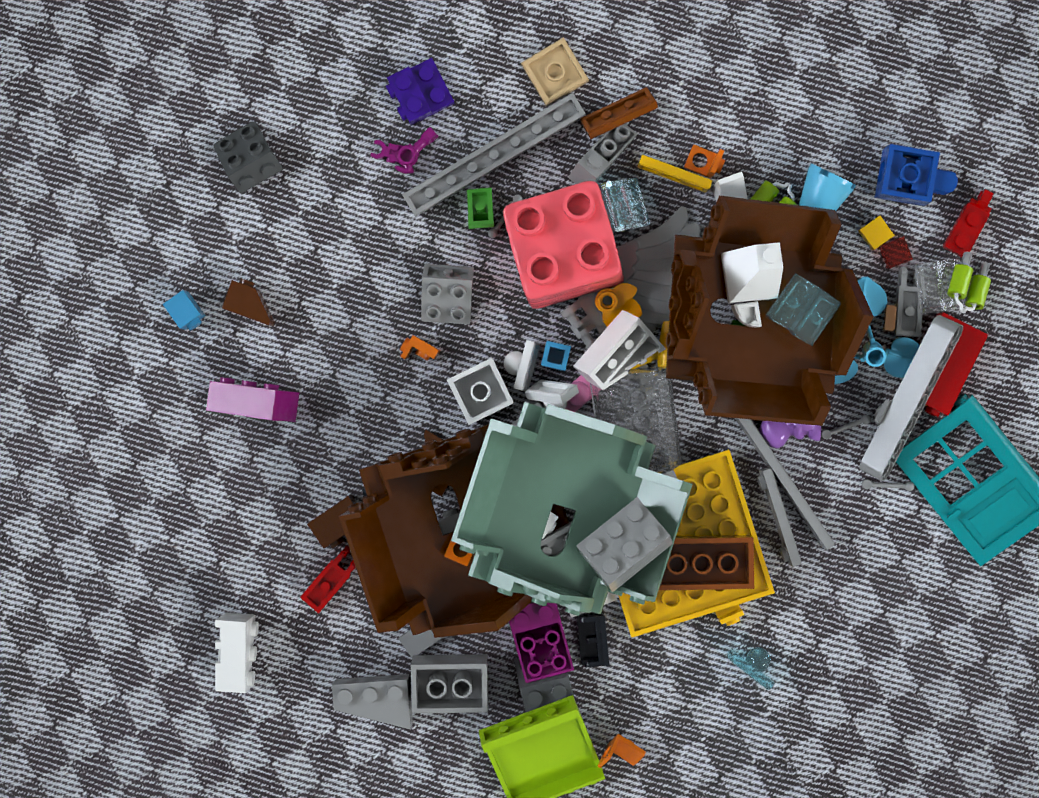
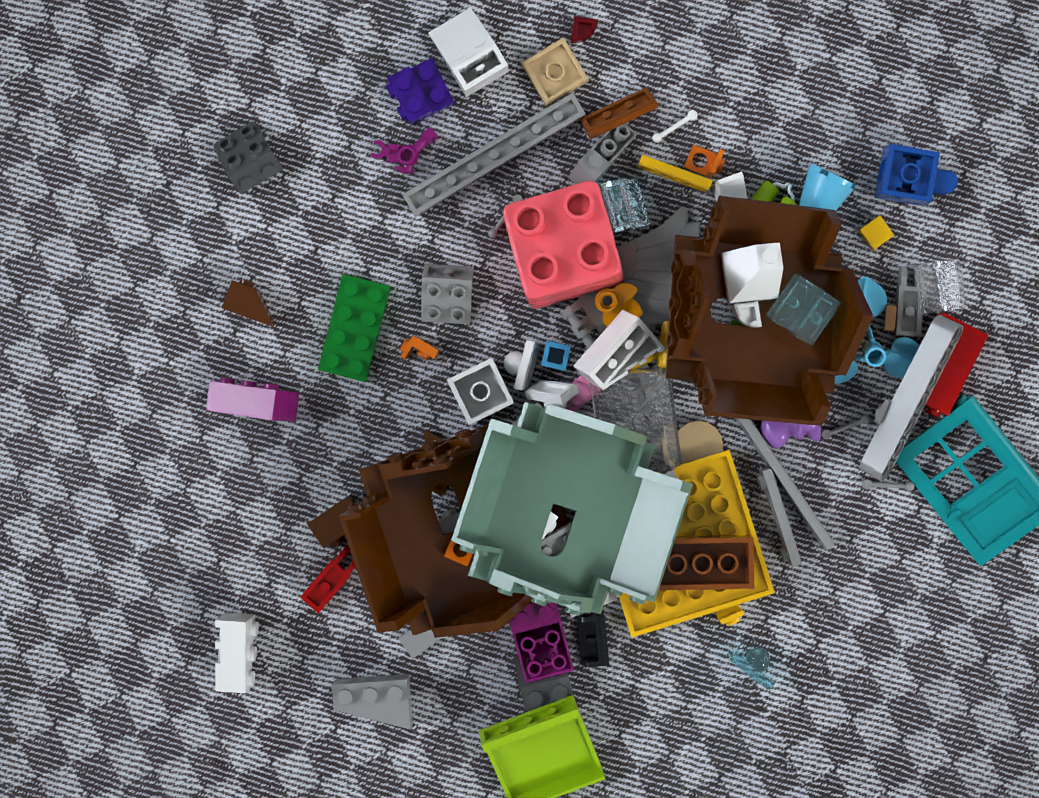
(184, 310): dark azure brick -> none
(354, 328): none -> green plate
(449, 683): light grey brick -> none
(469, 52): none -> white slope
(480, 208): bright green slope -> none
(583, 29): none -> dark red tile
(623, 748): orange bracket -> none
(624, 544): light grey brick -> none
(692, 115): none -> white hinge
(698, 440): none -> tan tile
(895, 252): clear red tile -> none
(961, 280): lime piece -> none
(969, 224): red hinge -> none

